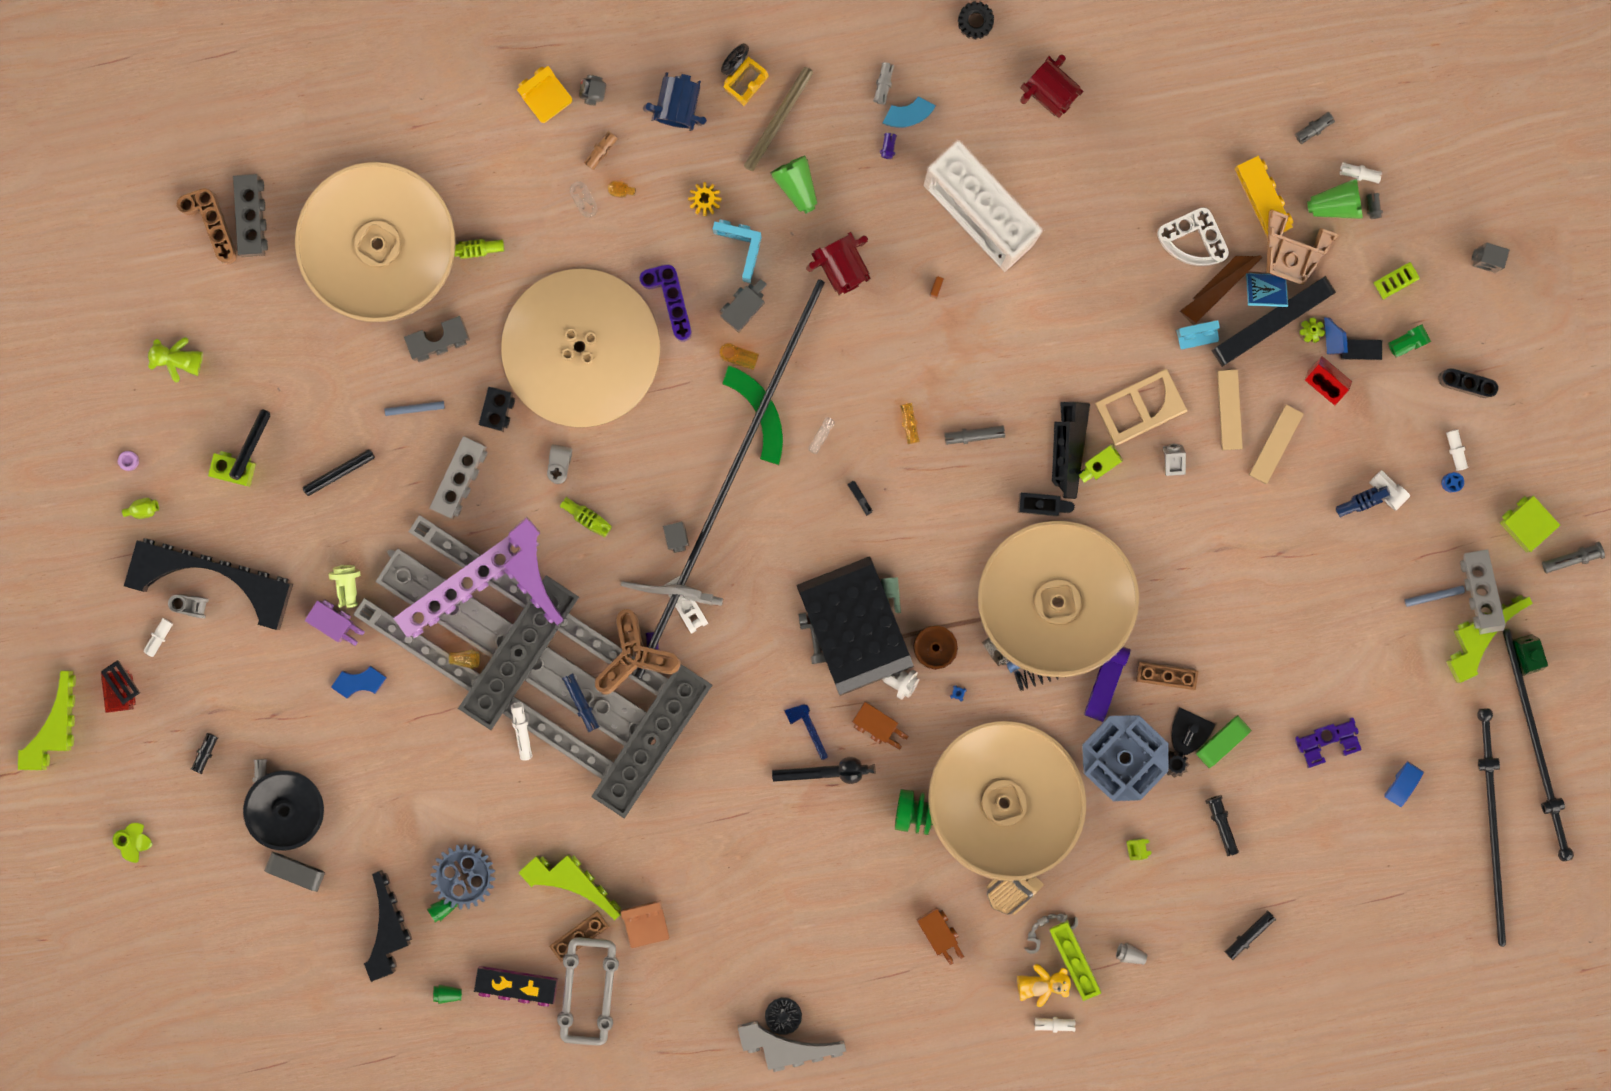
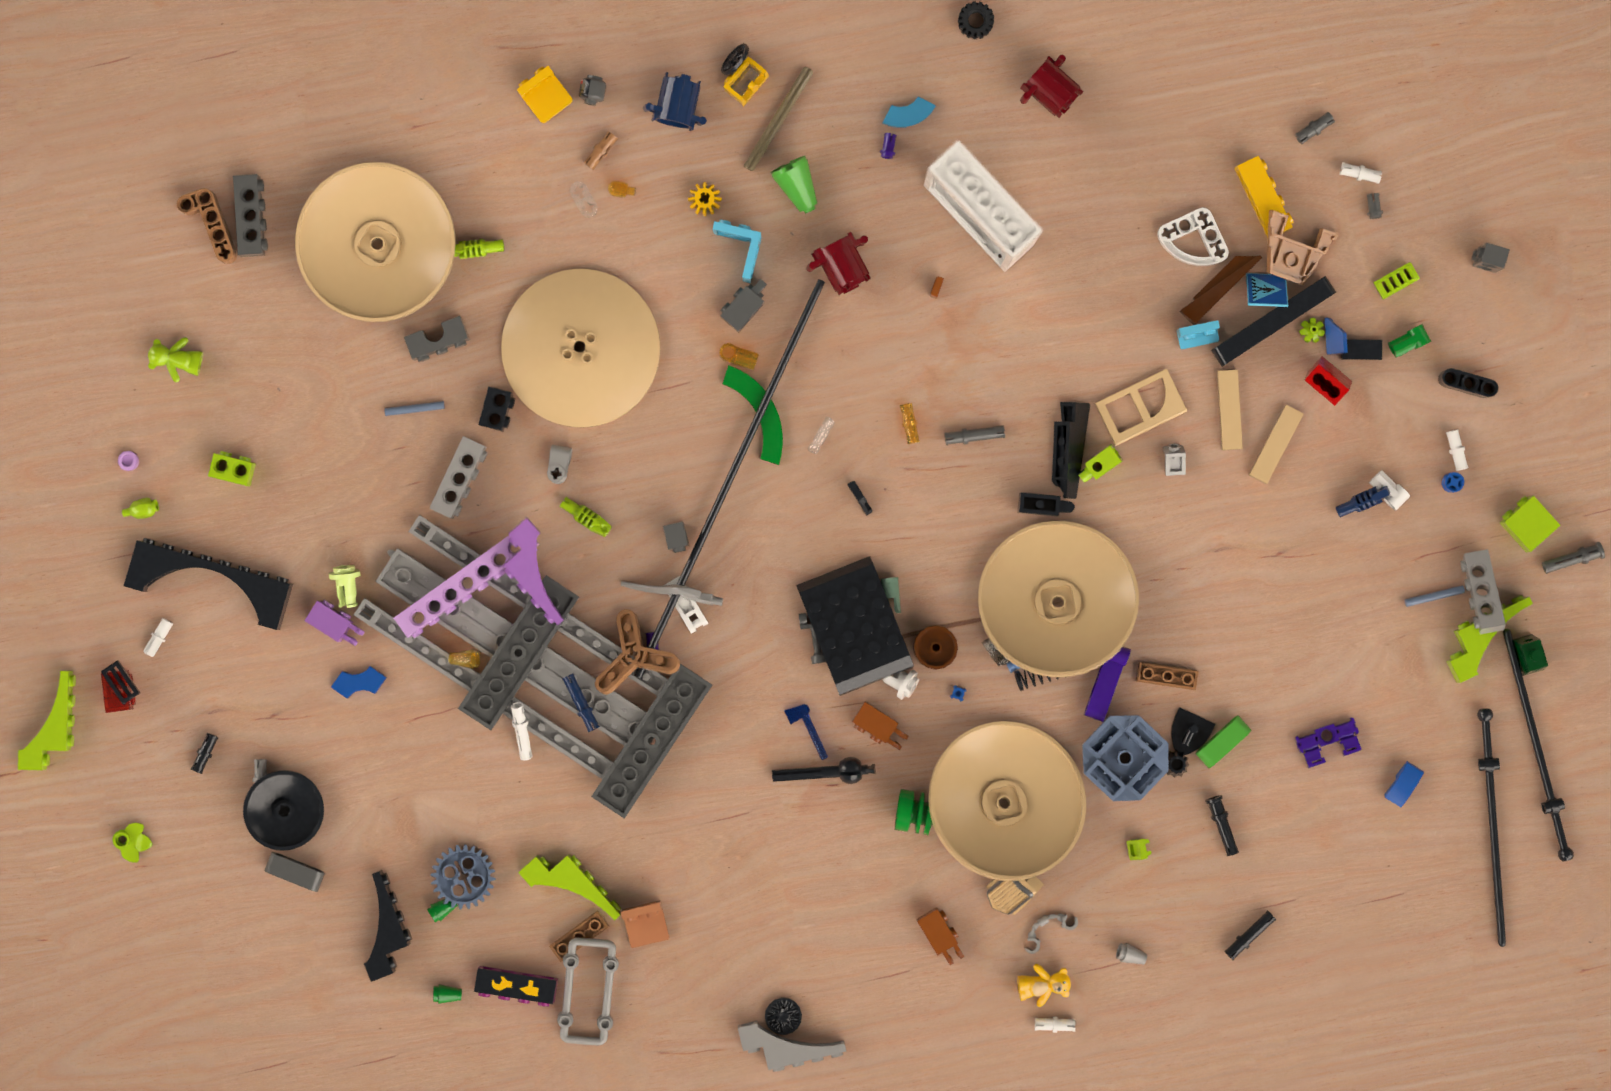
(192, 605): light grey piece -> none
(250, 444): black axle -> none
(338, 472): black axle -> none
(671, 304): dark purple beam -> none
(883, 83): light grey pin -> none
(1075, 960): lime plate -> none
(1337, 202): bright green cone -> none

